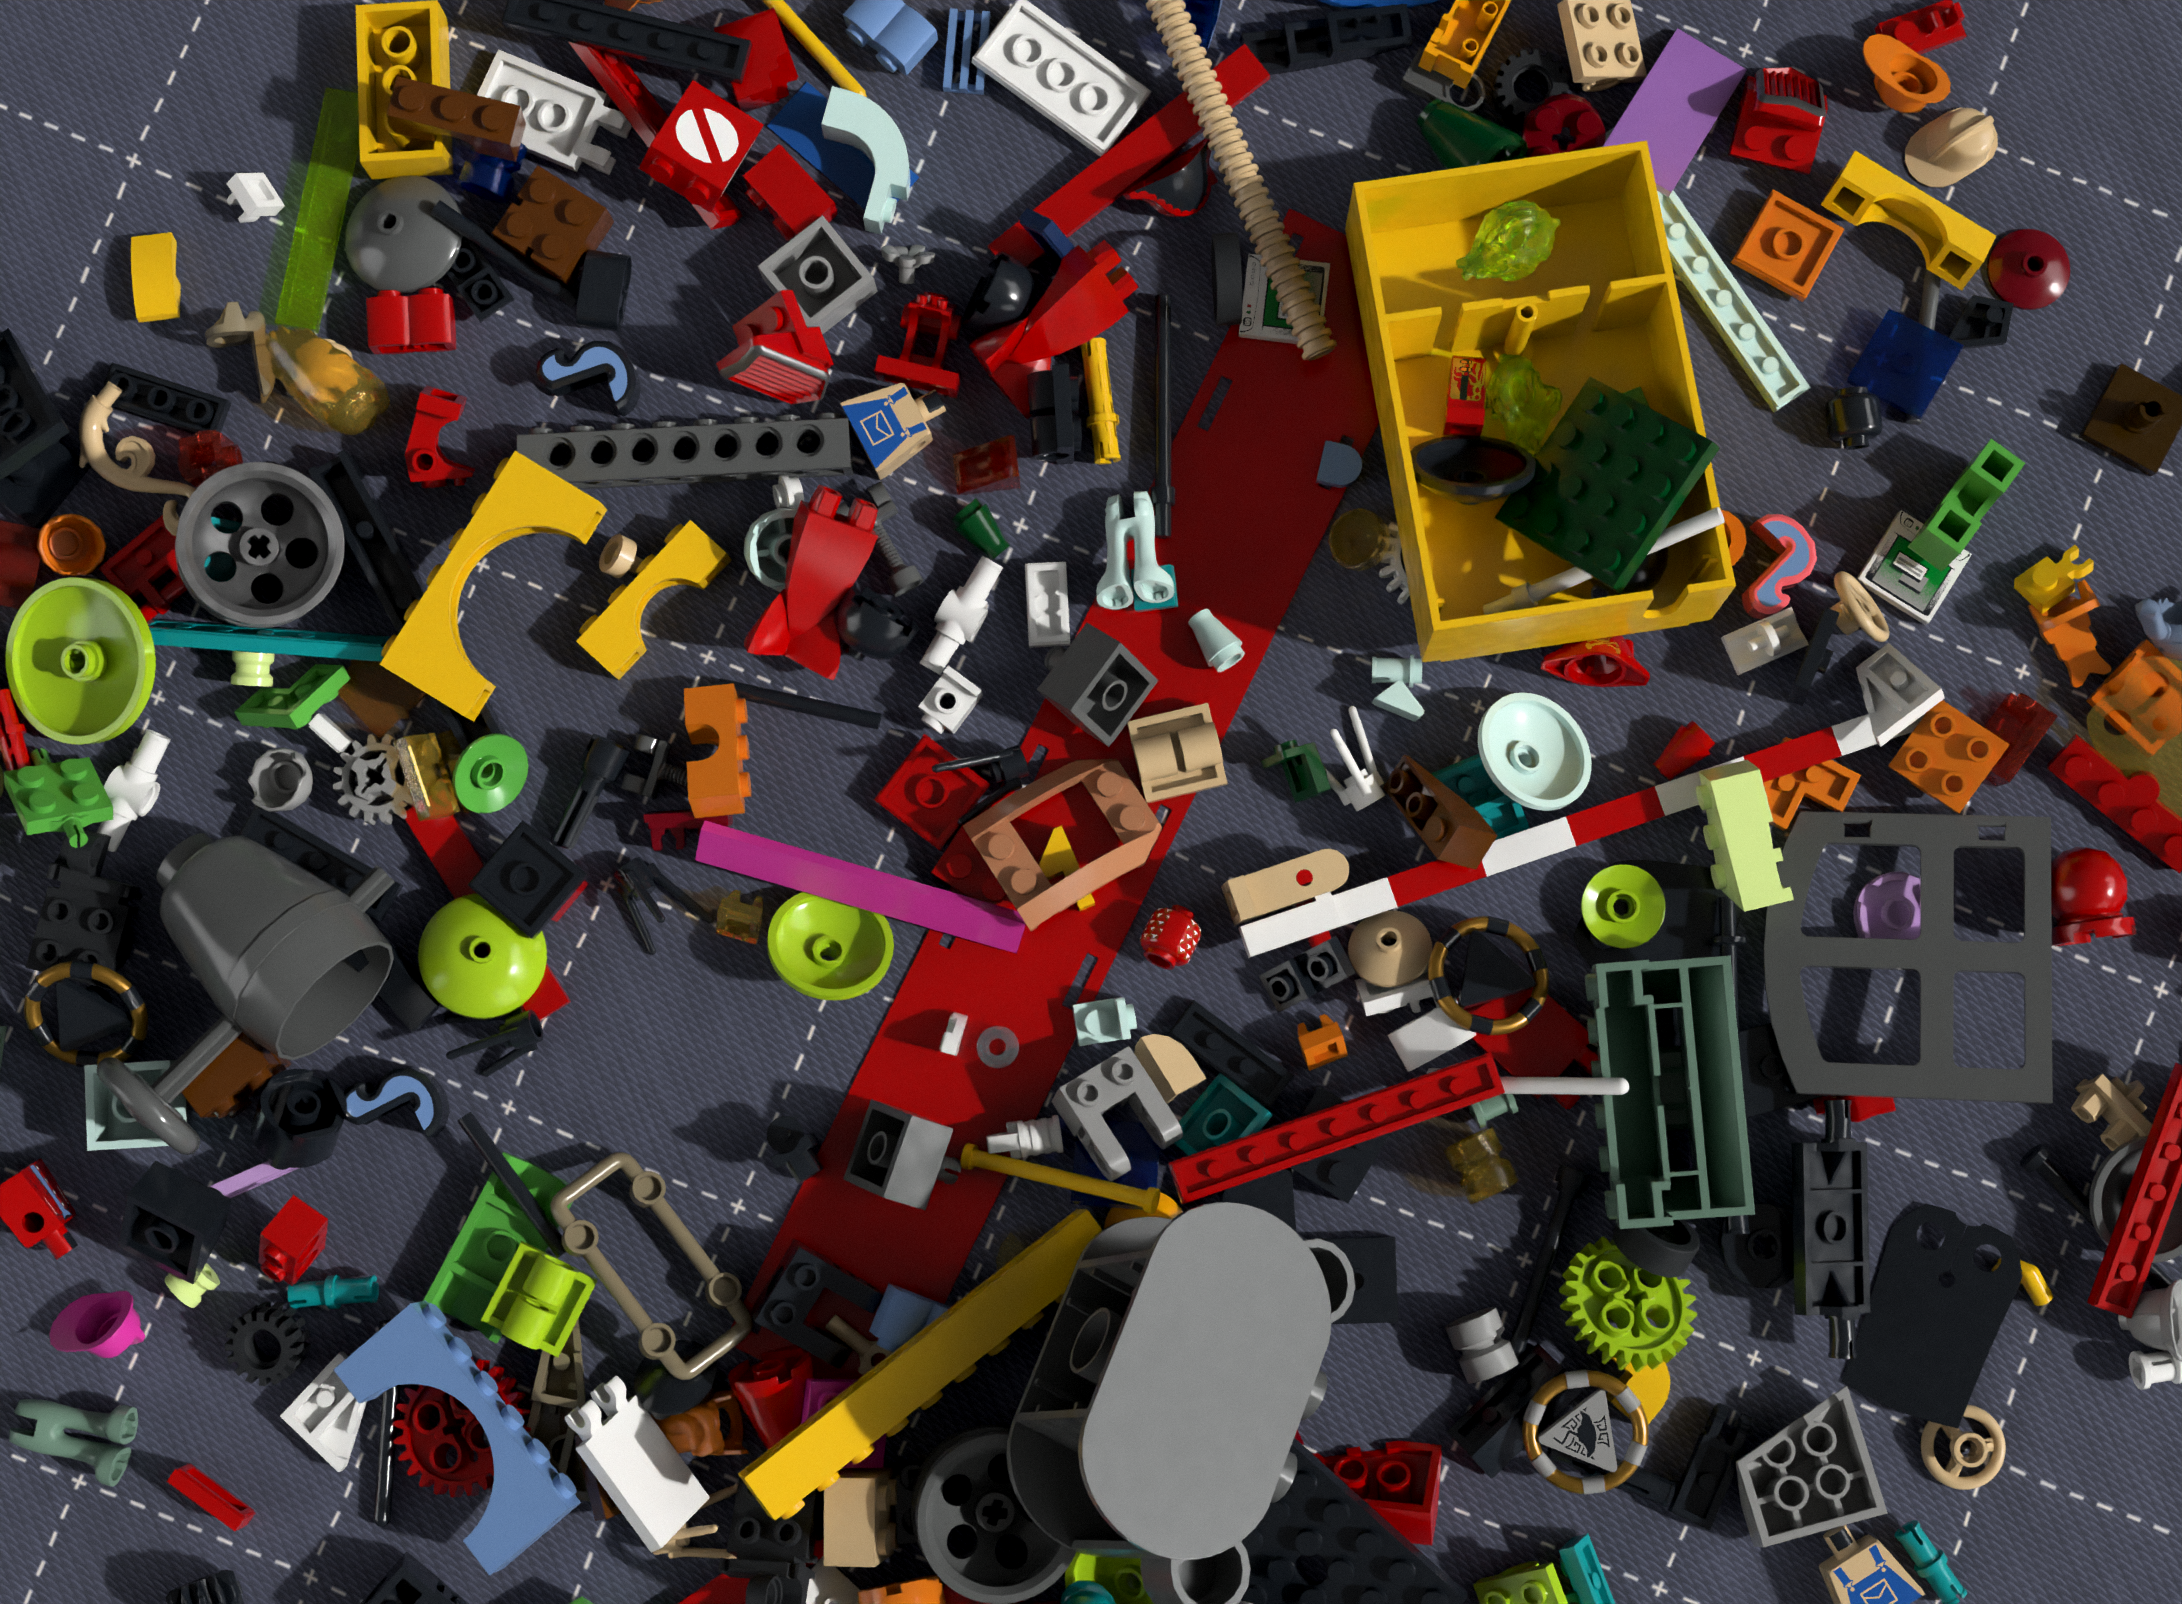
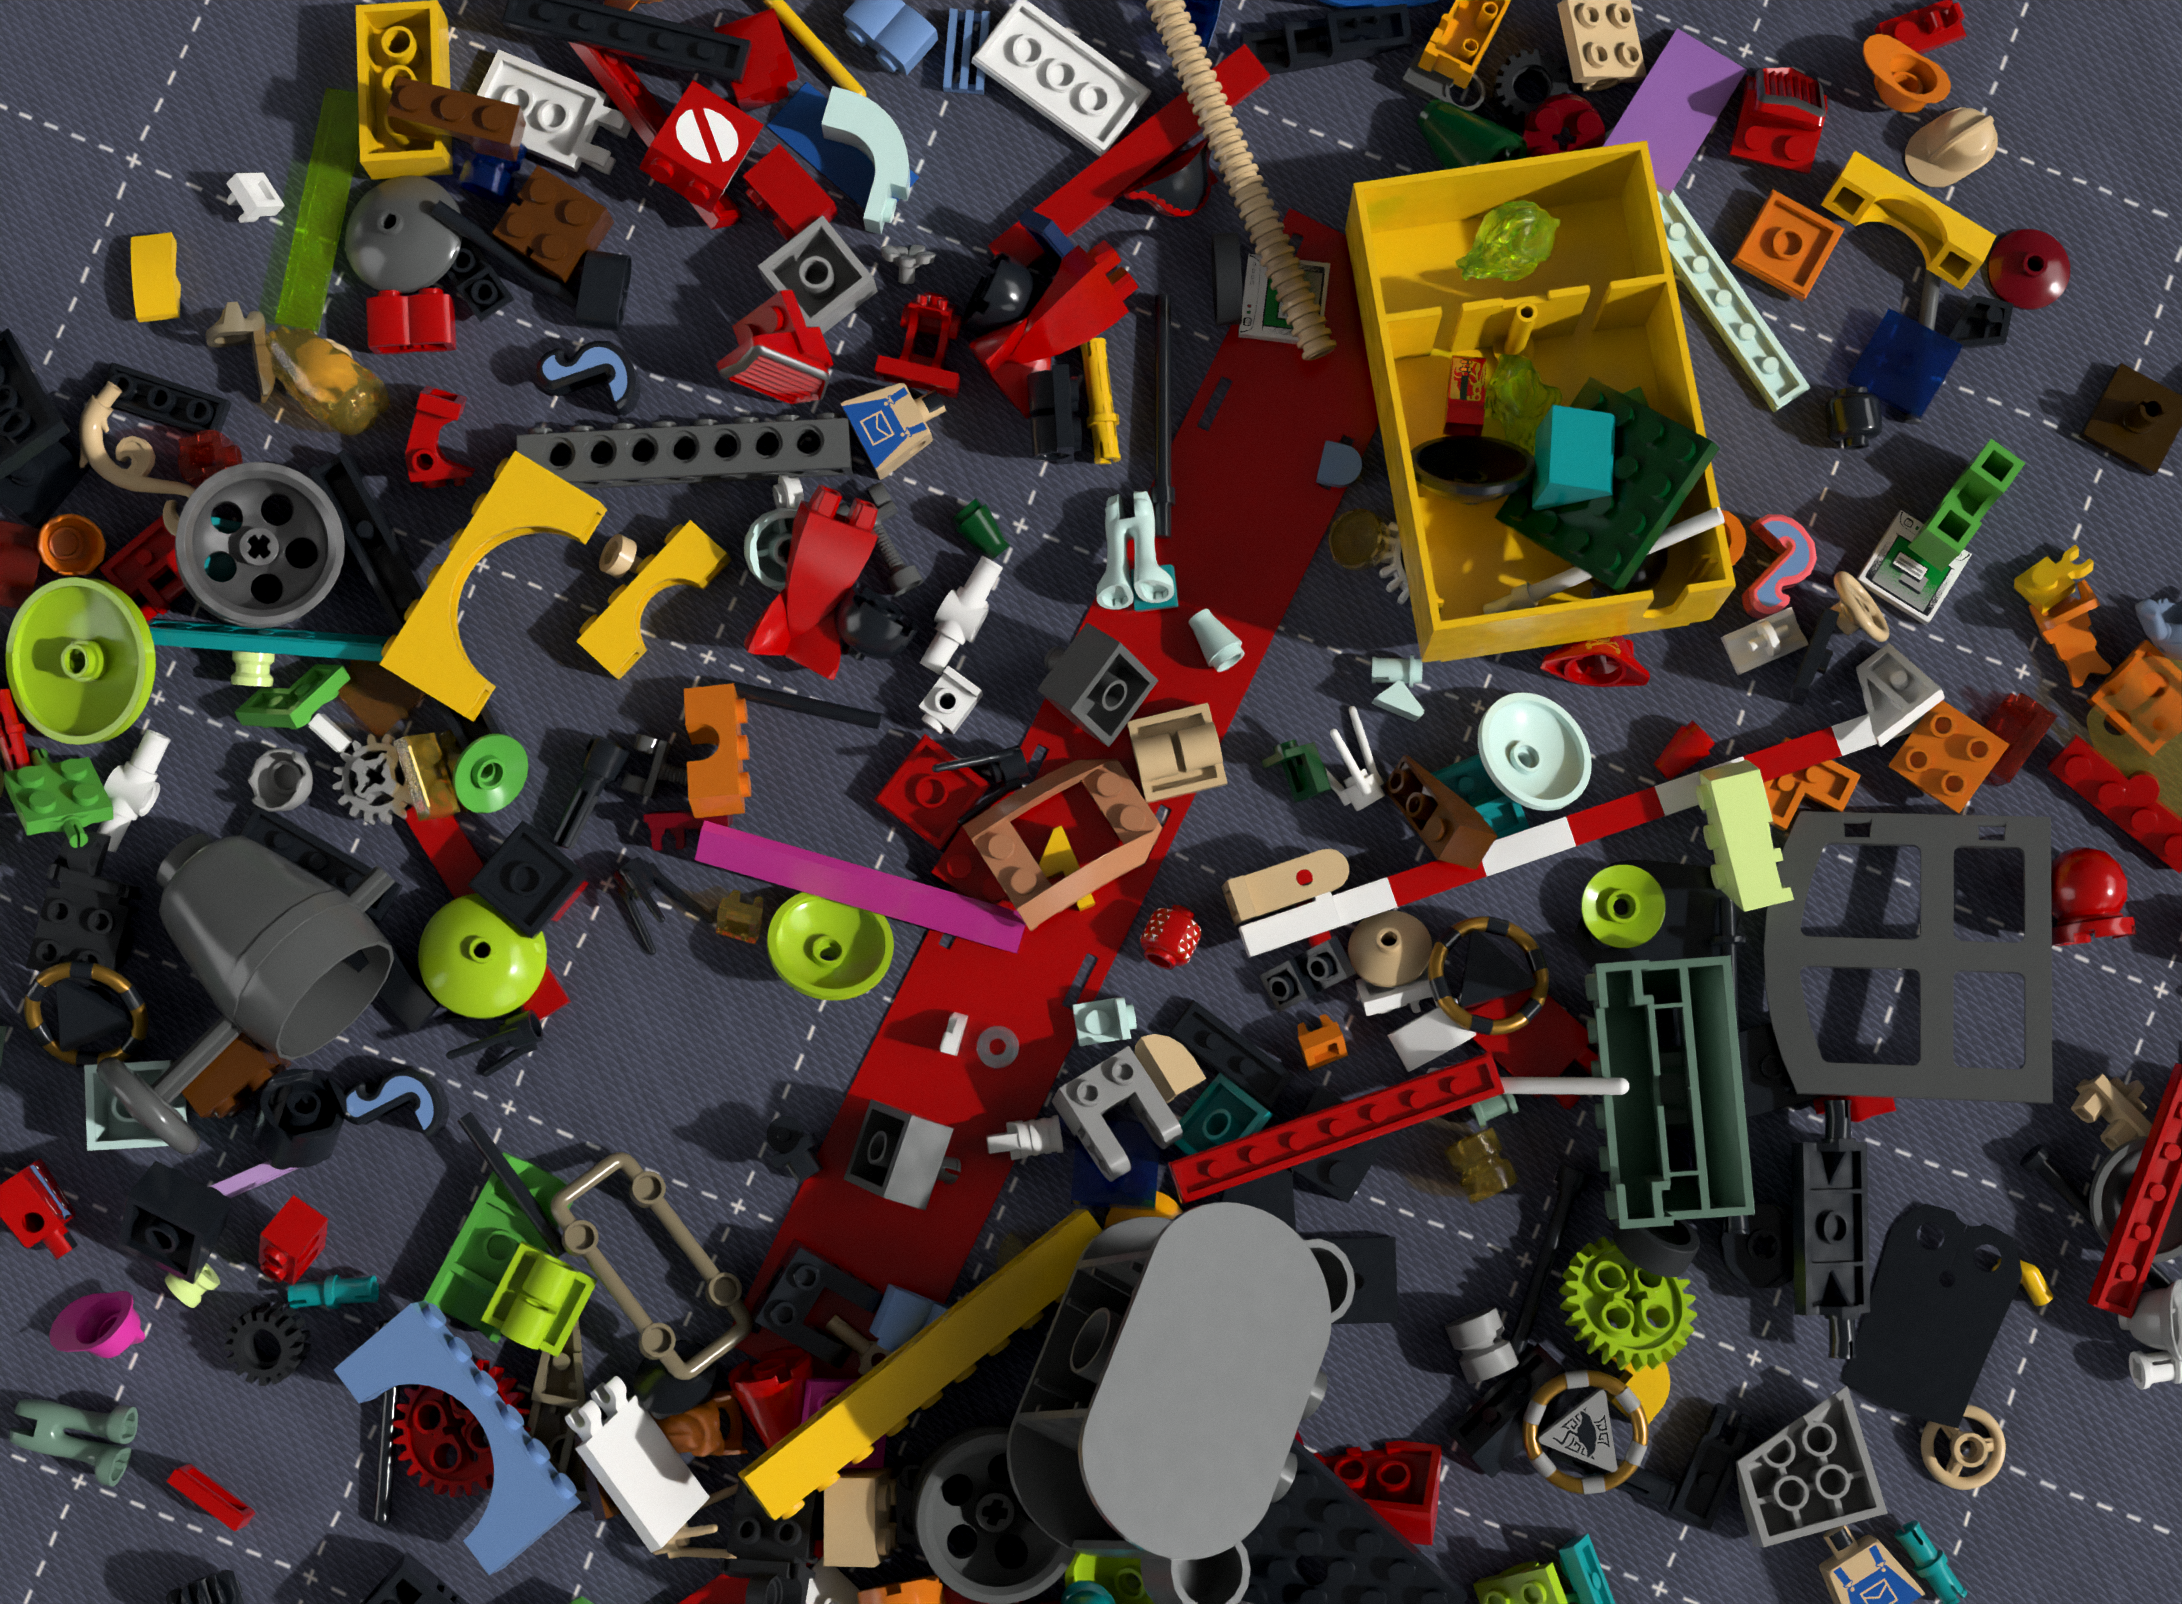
(327, 1416): white wing -> none
(987, 467): clear red slope -> none
(1047, 604): white plate -> none
(1144, 1198): yellow bar -> none
(1573, 457): none -> teal slope
(1889, 907): lavender tile -> none

